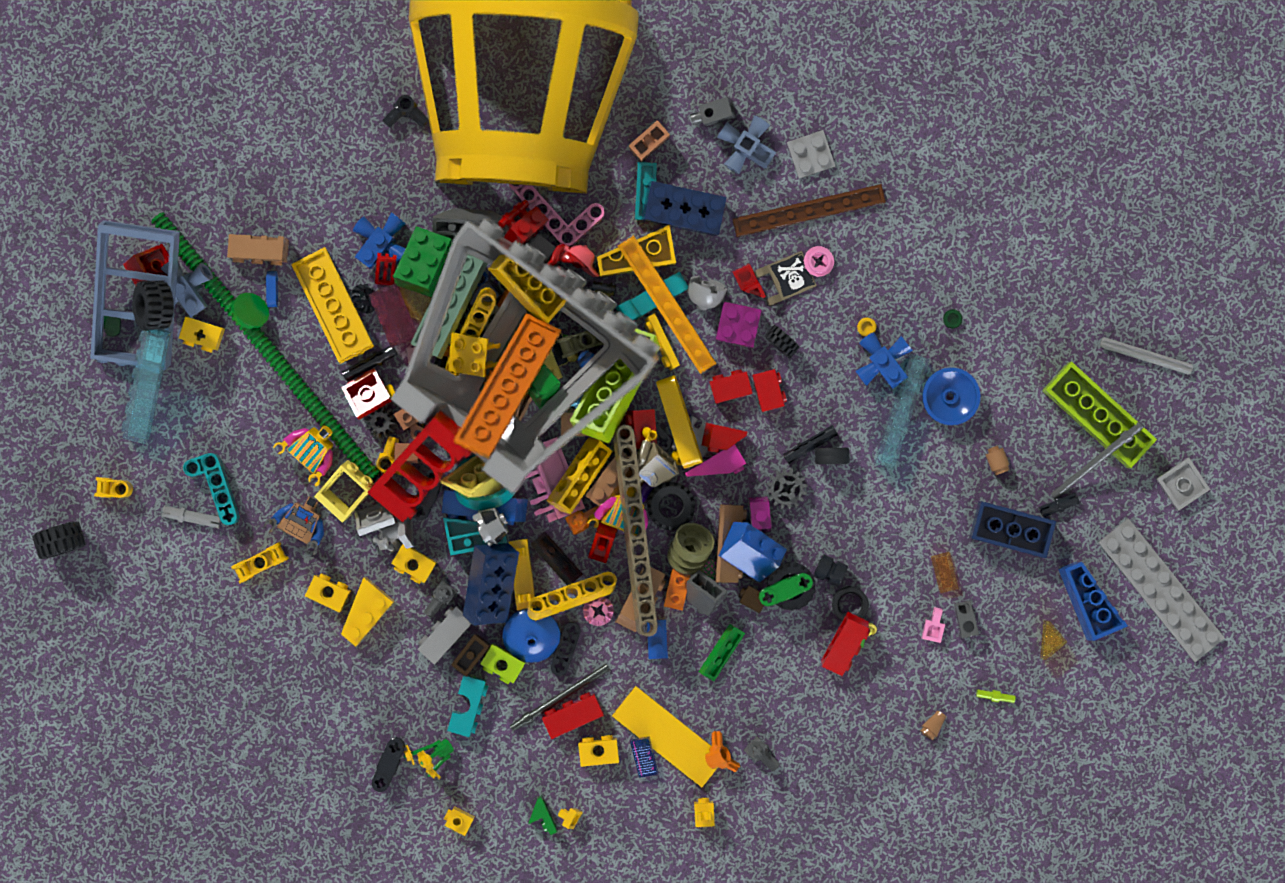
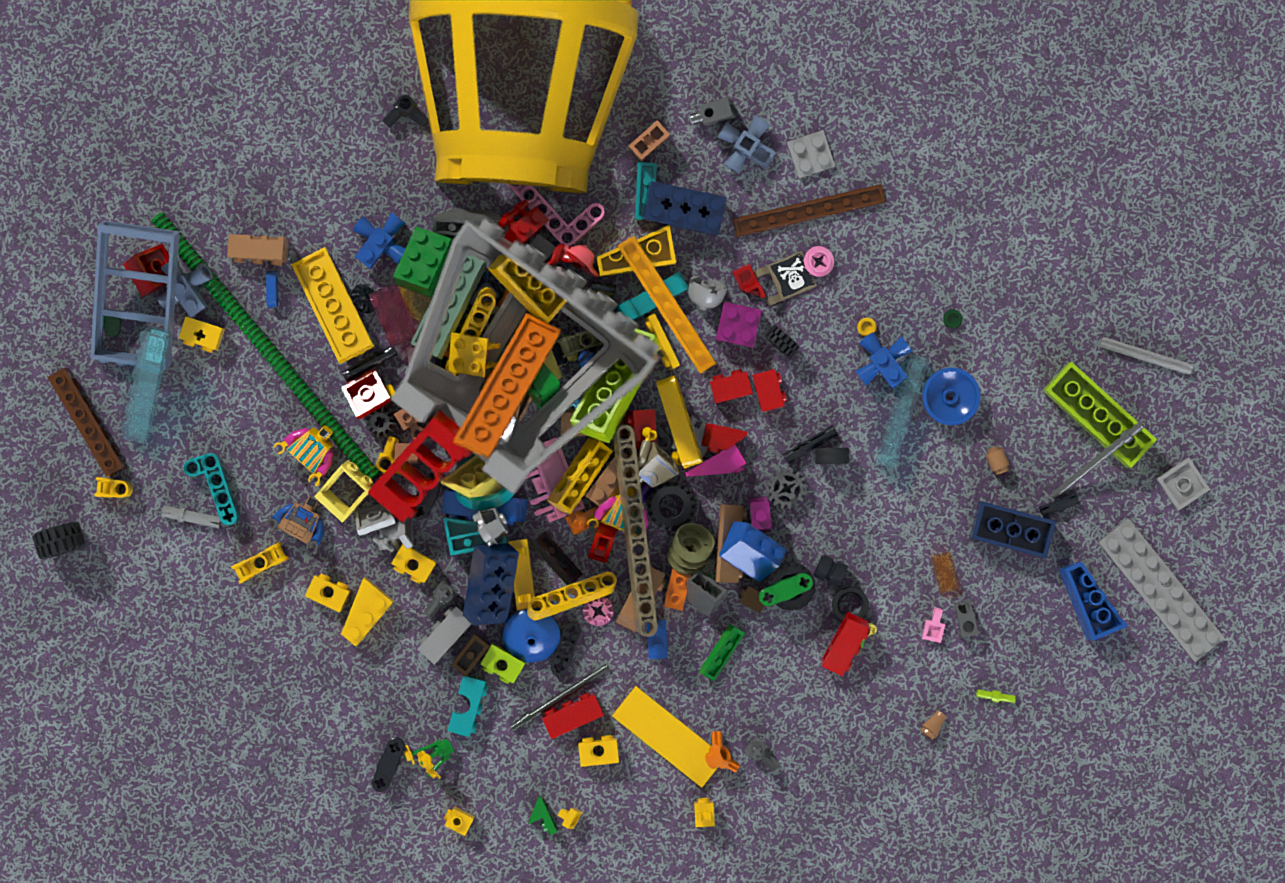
(87, 422): none -> reddish brown brick
(153, 305): black tyre -> none
(250, 310): green tile -> none
(385, 259): red tile -> none
(644, 756): clear blue tile -> none
(1051, 640): clear yellow slope -> none

